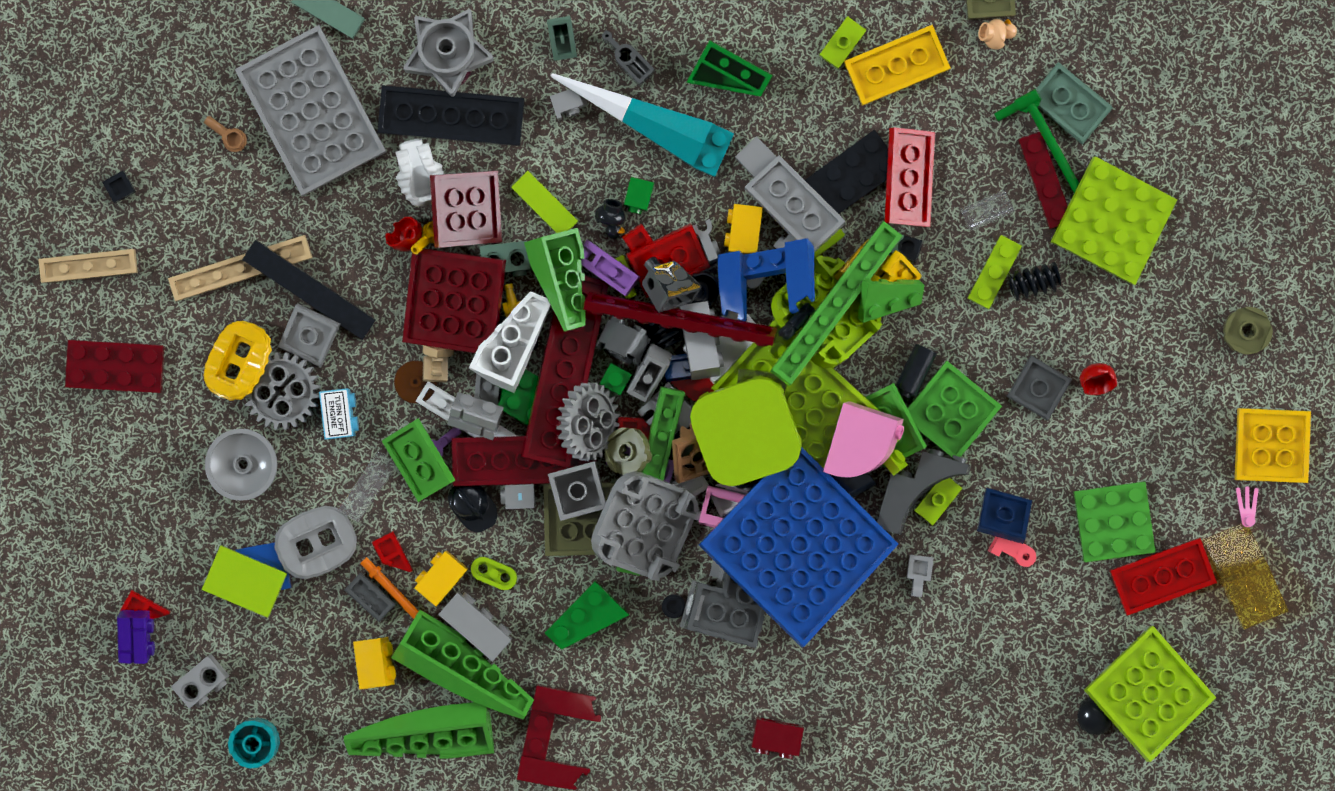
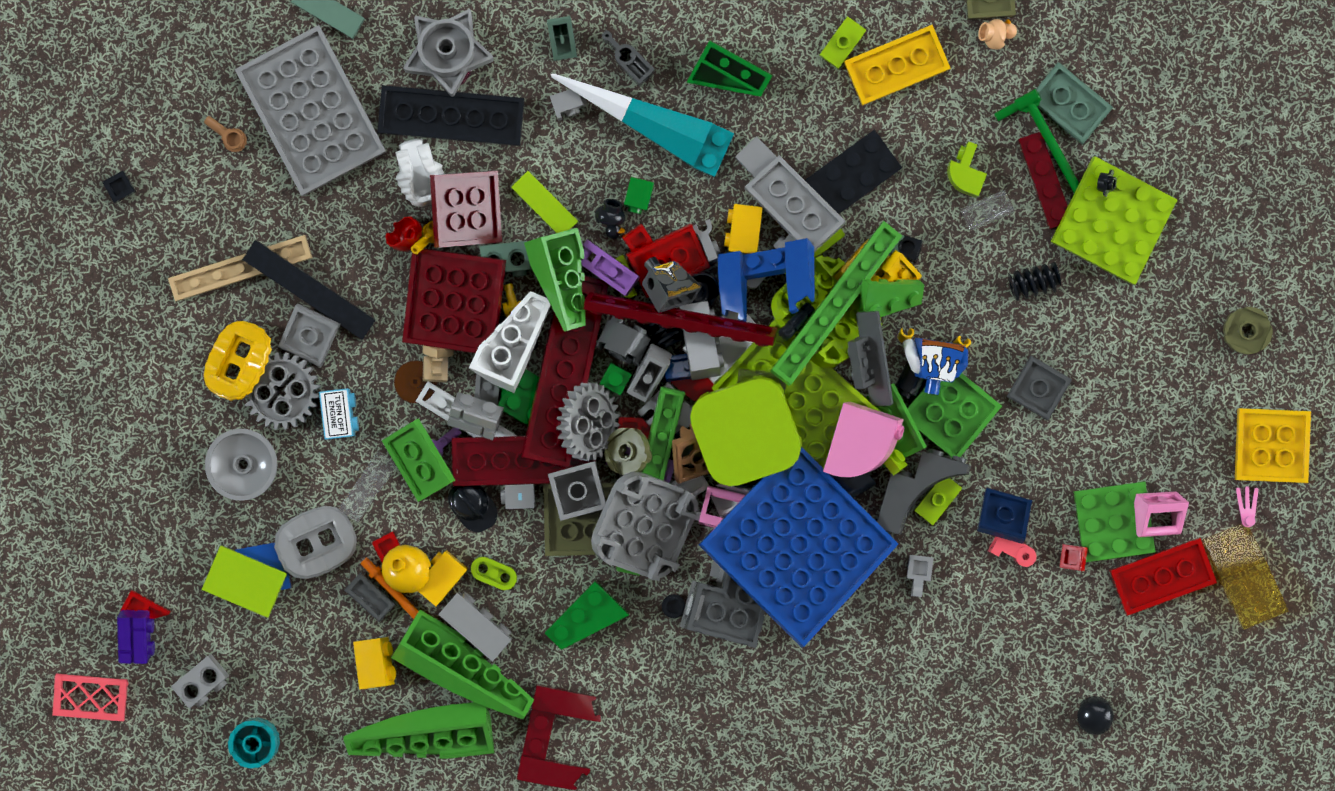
(77, 712): none -> coral window
(88, 266): tan plate -> none
(114, 366): dark red plate -> none
(406, 568): none -> yellow cylinder
(777, 737): dark red brick -> none
(870, 360): none -> dark grey bracket
(909, 177): plate -> none
(935, 359): none -> torso
(962, 176): none -> lime brick
(994, 272): lime plate -> none
(1073, 557): none -> tile
(1098, 379): red hair -> none
(1106, 182): none -> black plate
(1150, 694): lime plate -> none
(1159, 503): none -> bright pink tile

